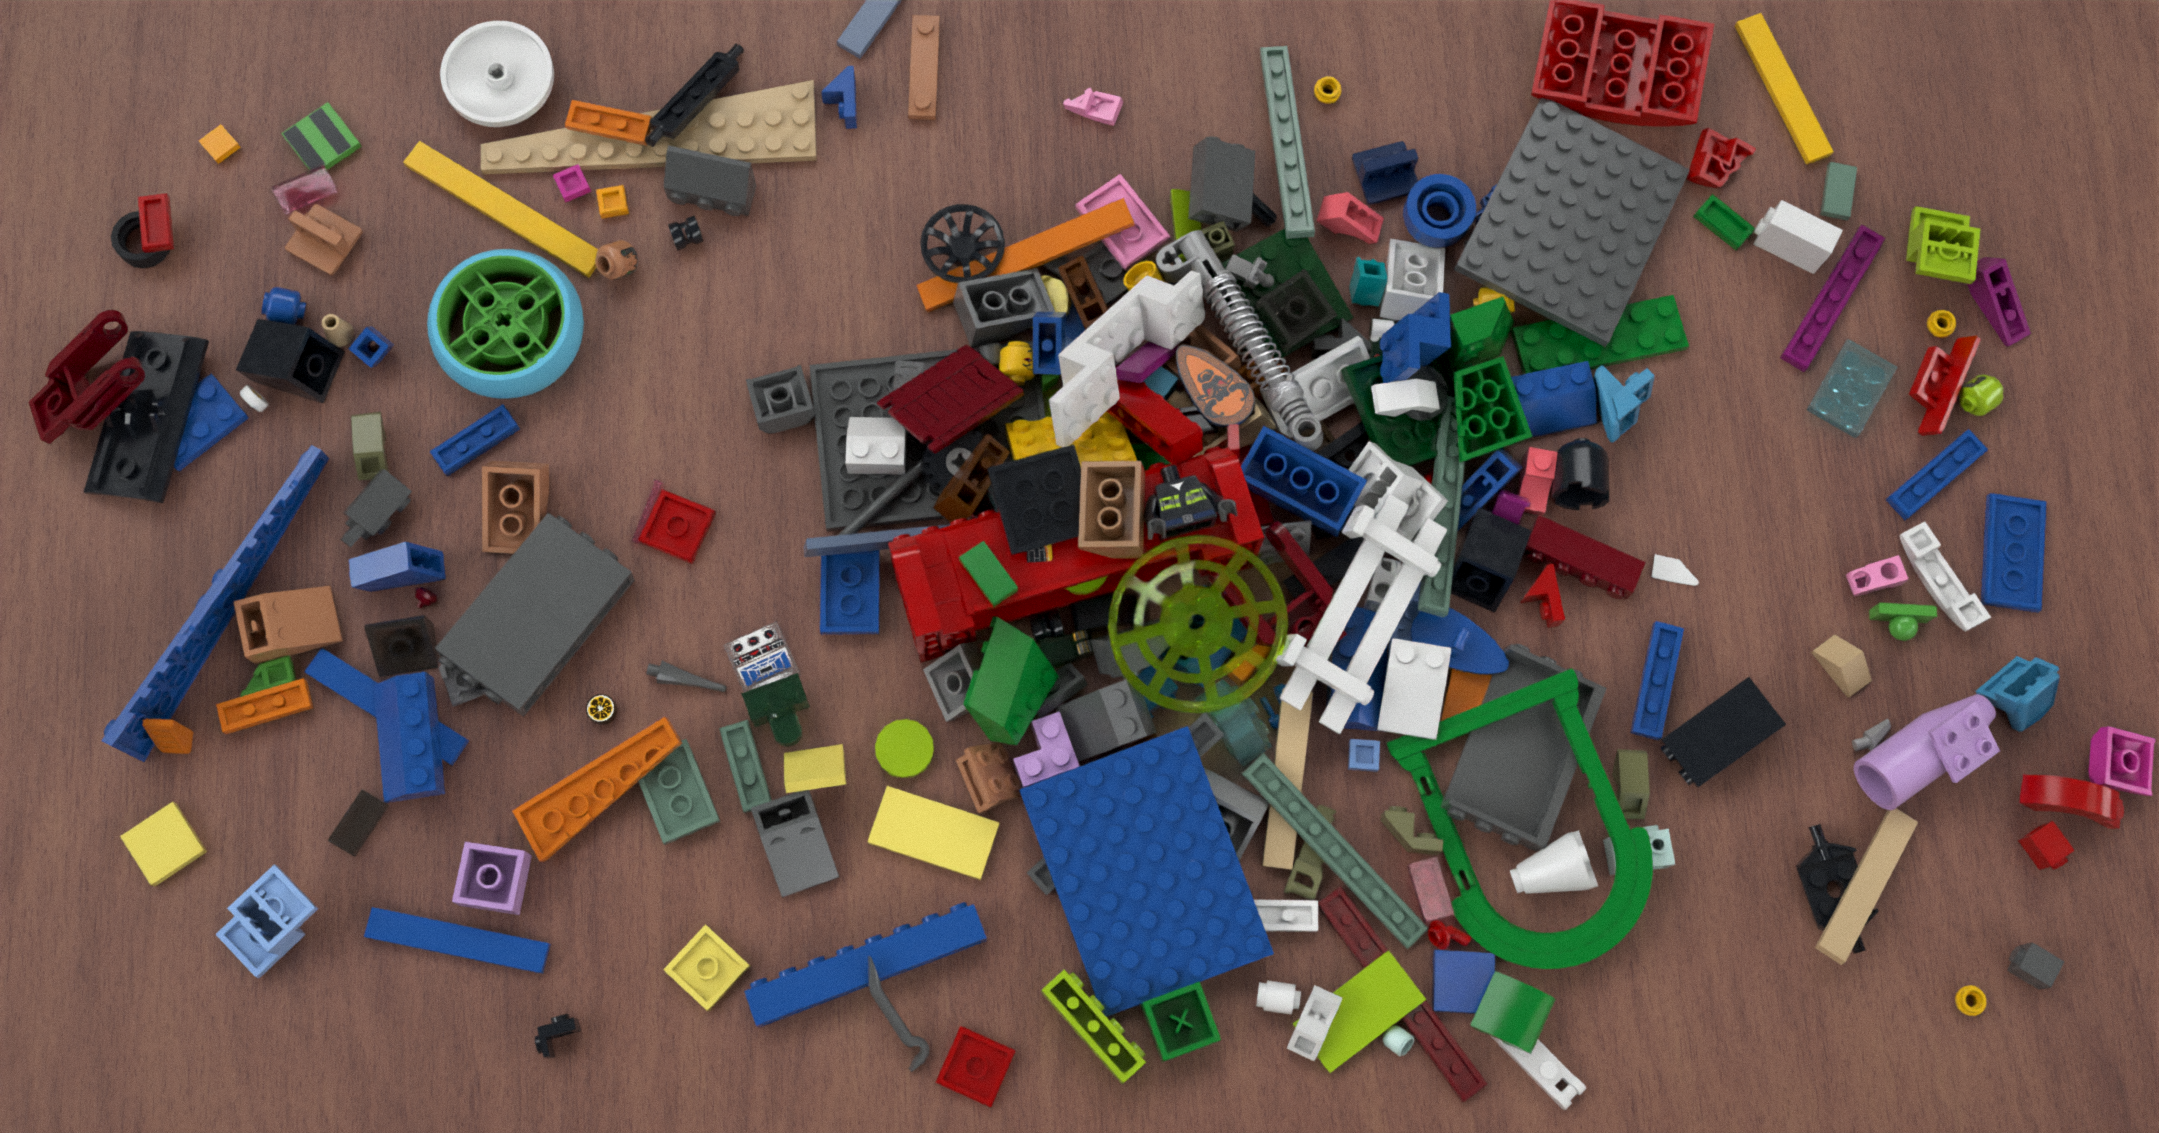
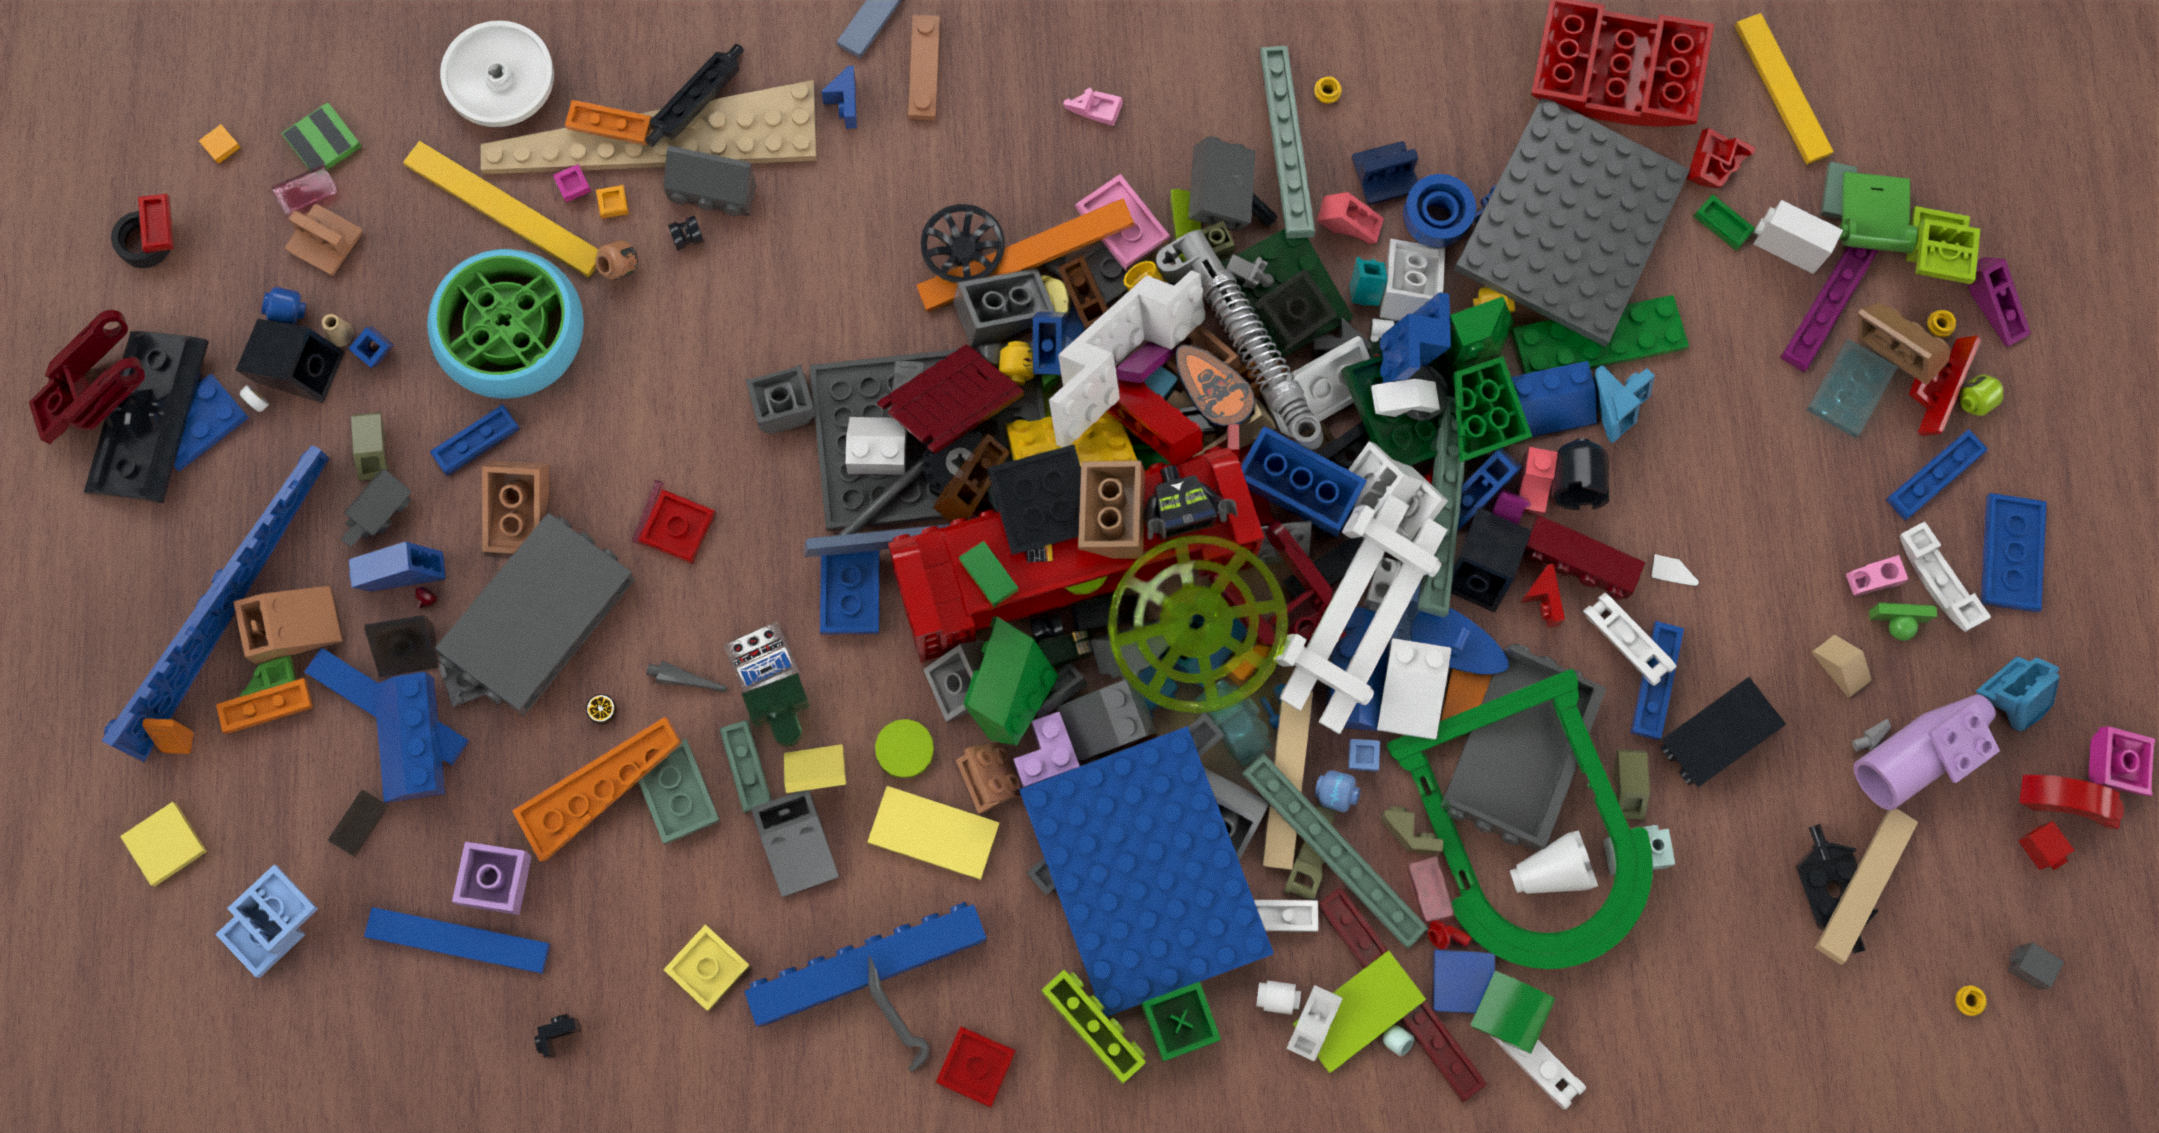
(1337, 791): none -> medium blue head
(1629, 639): none -> white plate
(1877, 213): none -> bright green door
(1902, 341): none -> medium nougat slope

